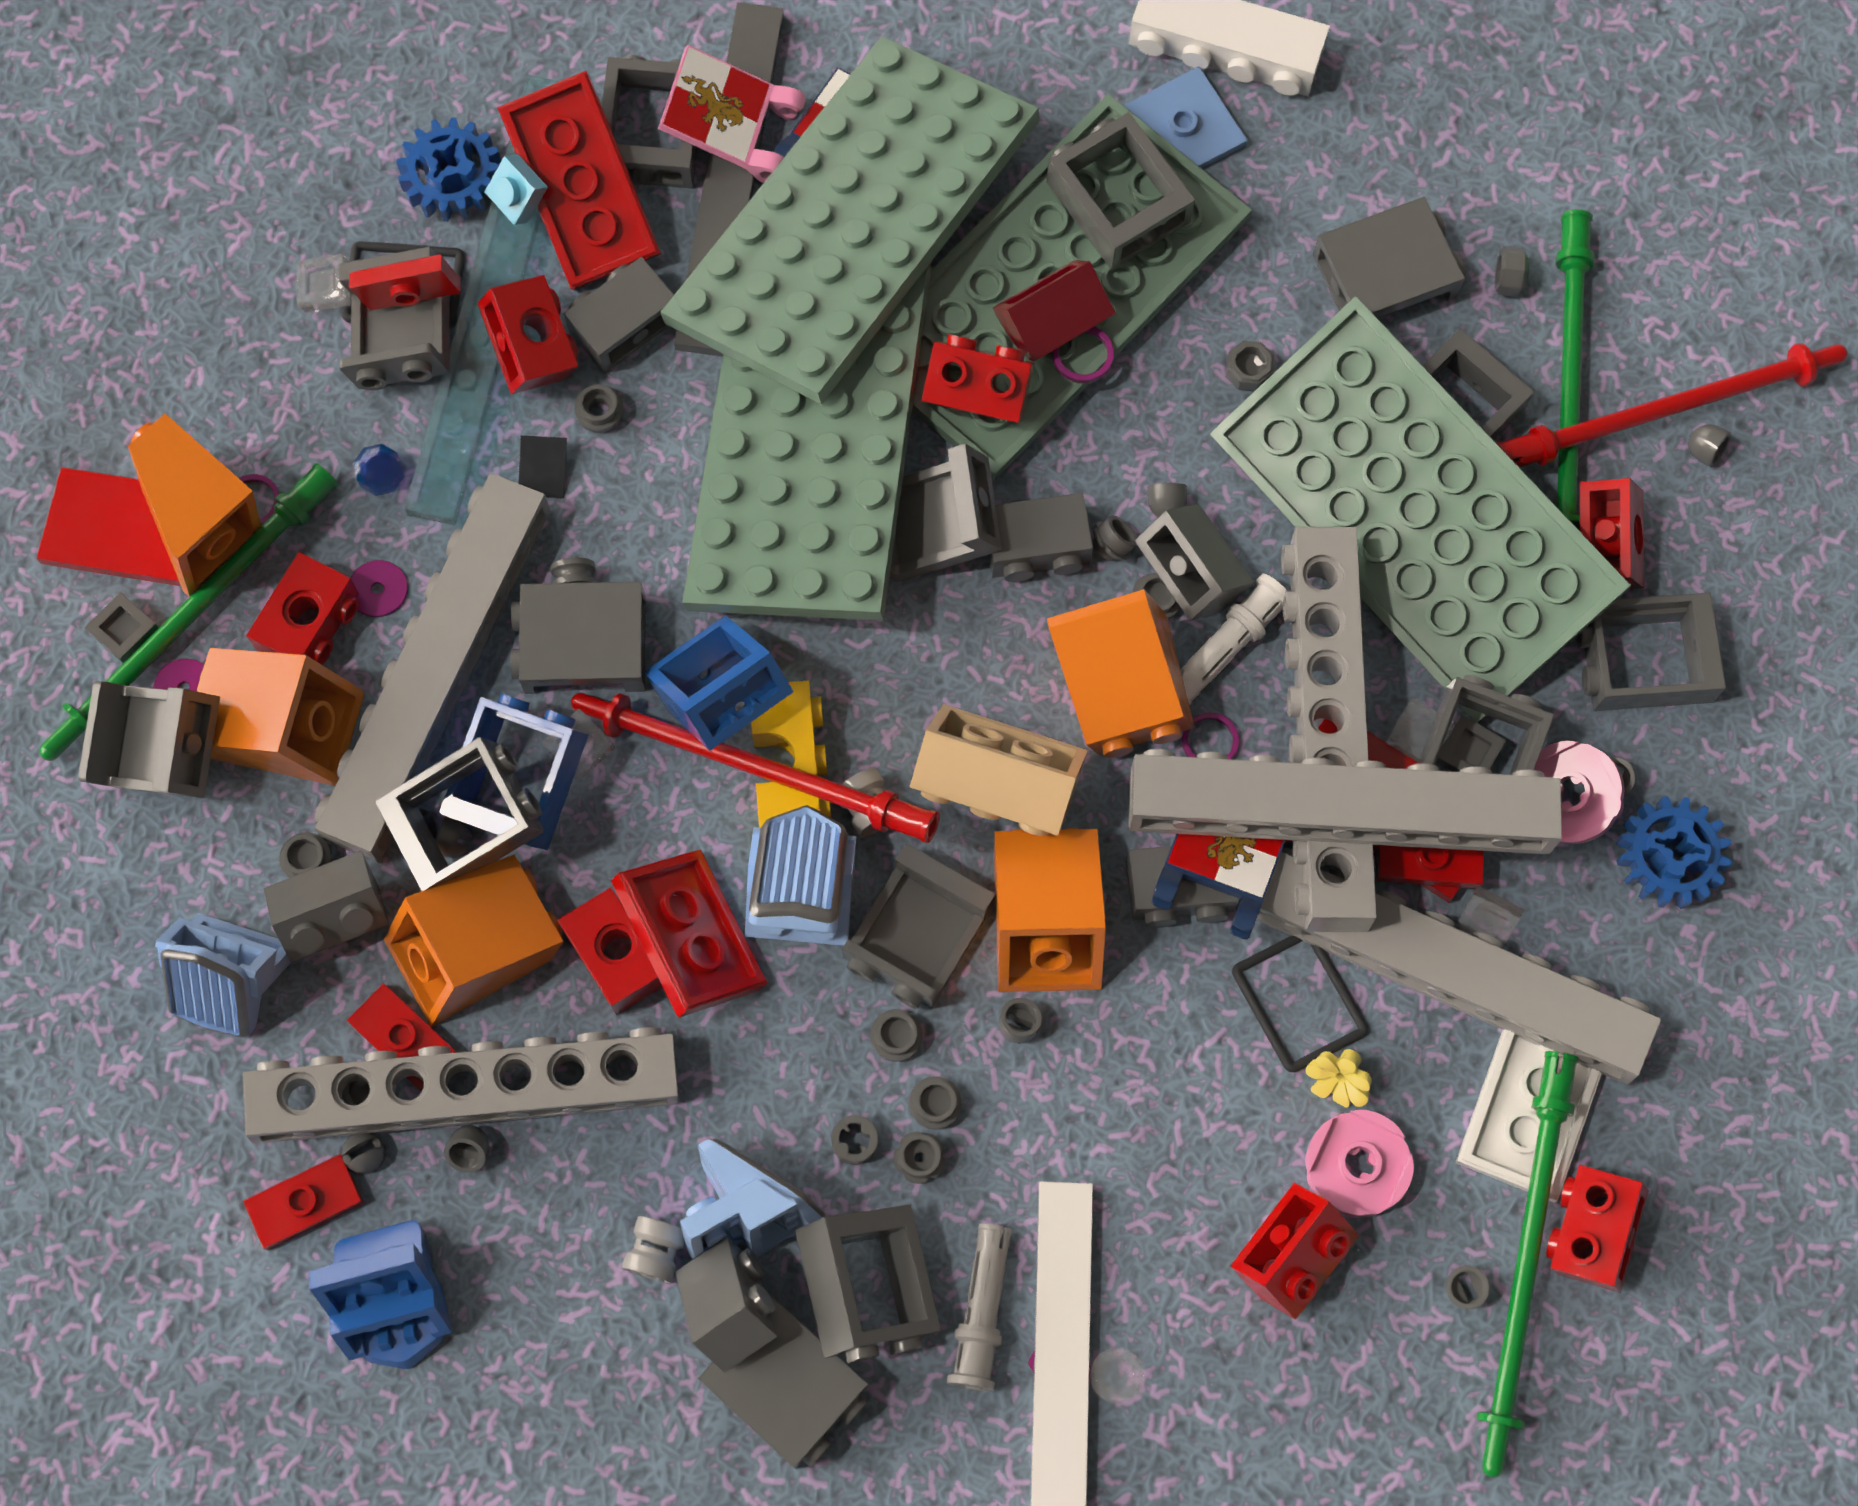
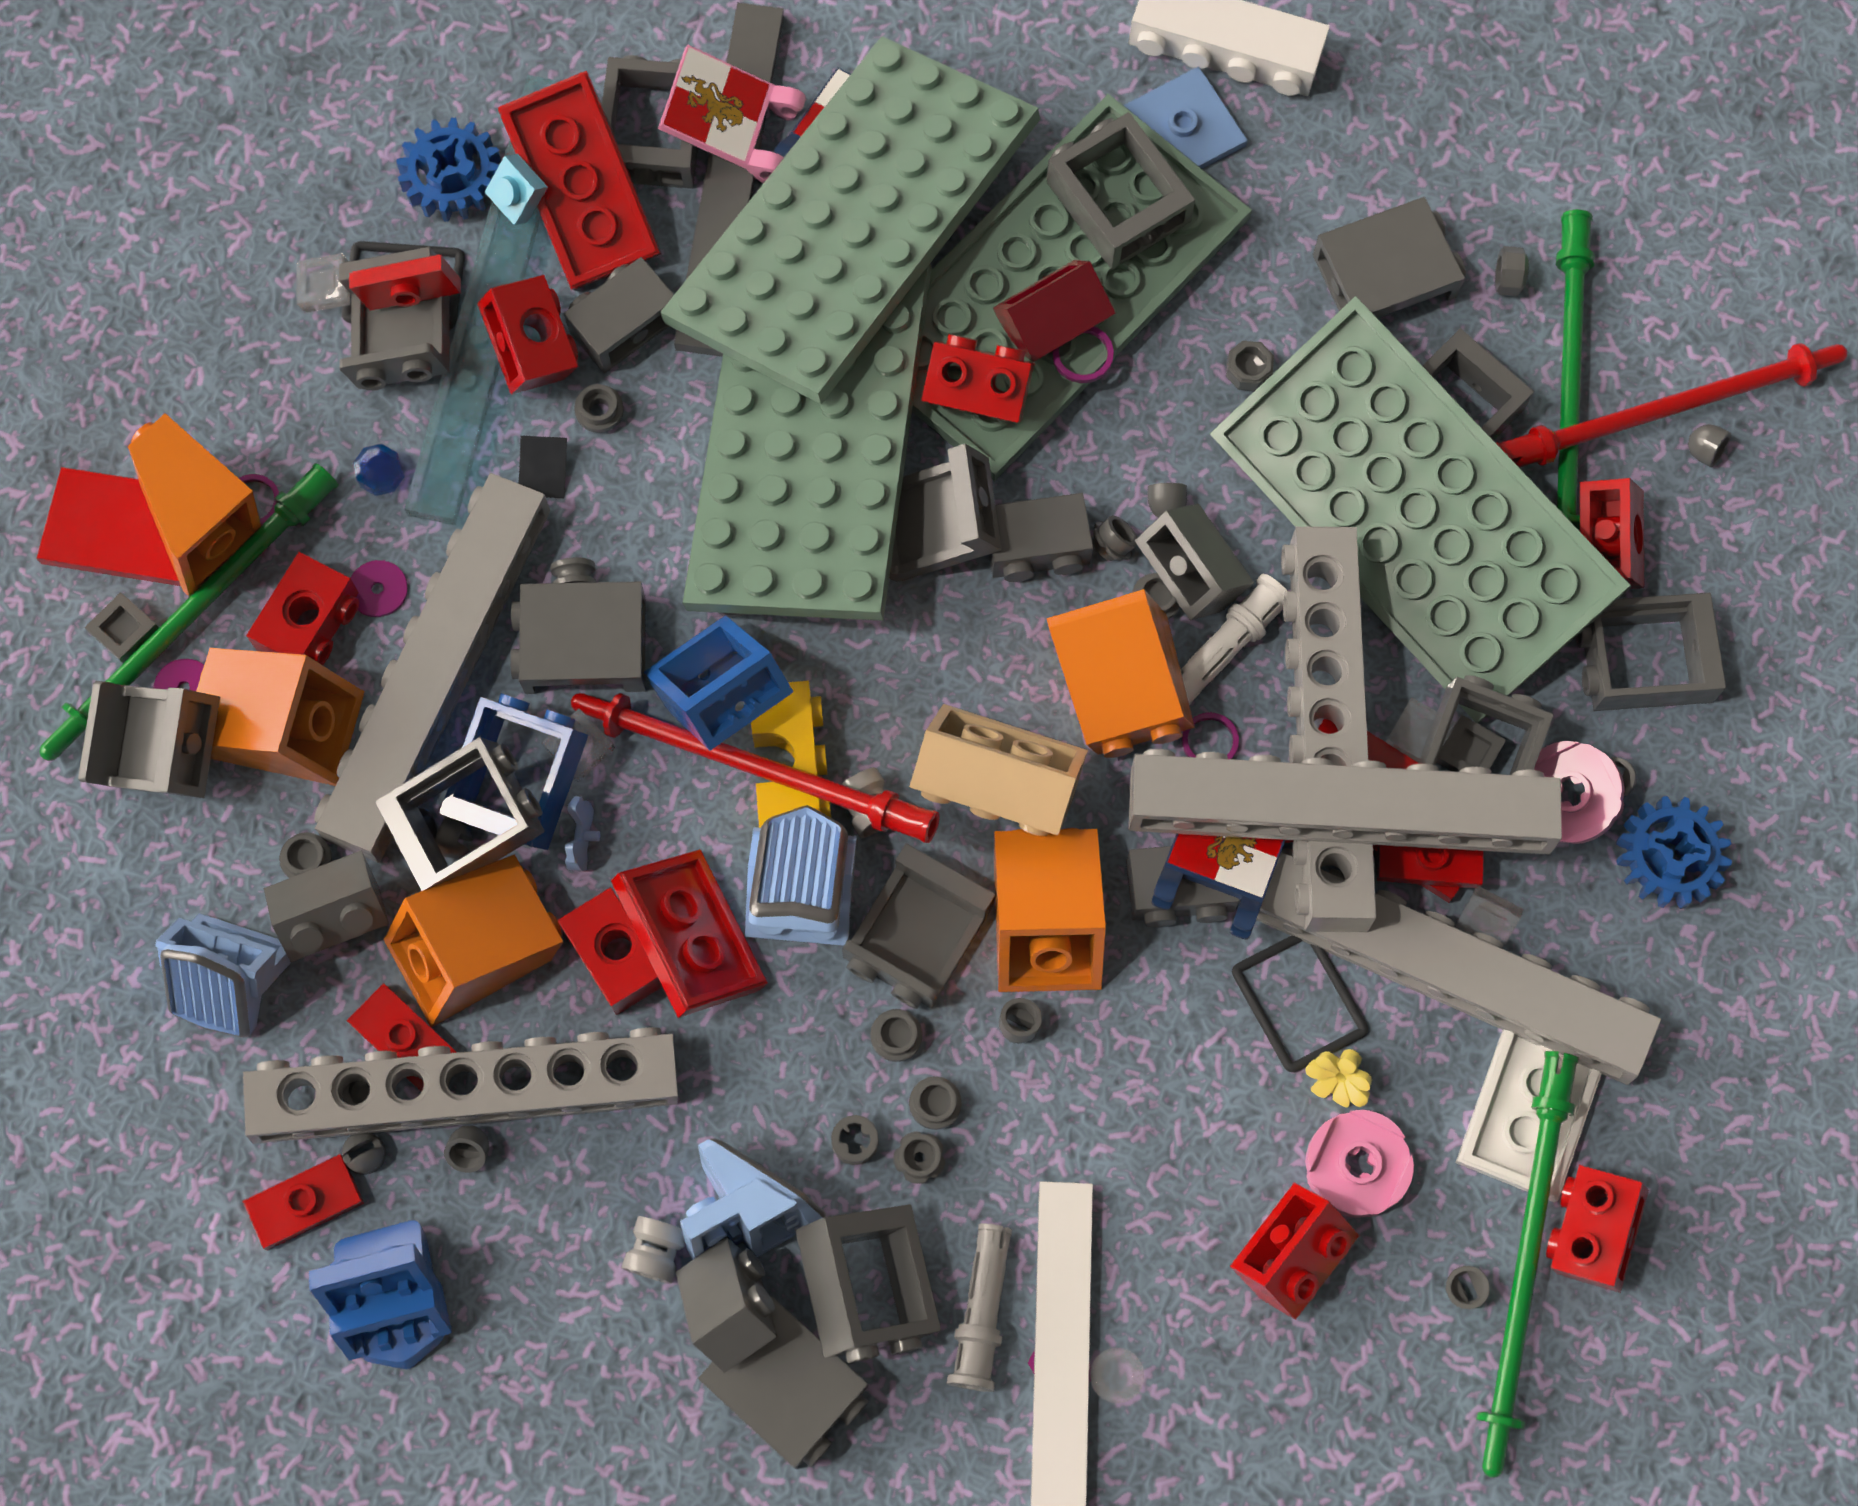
(576, 850): none -> light blue piece

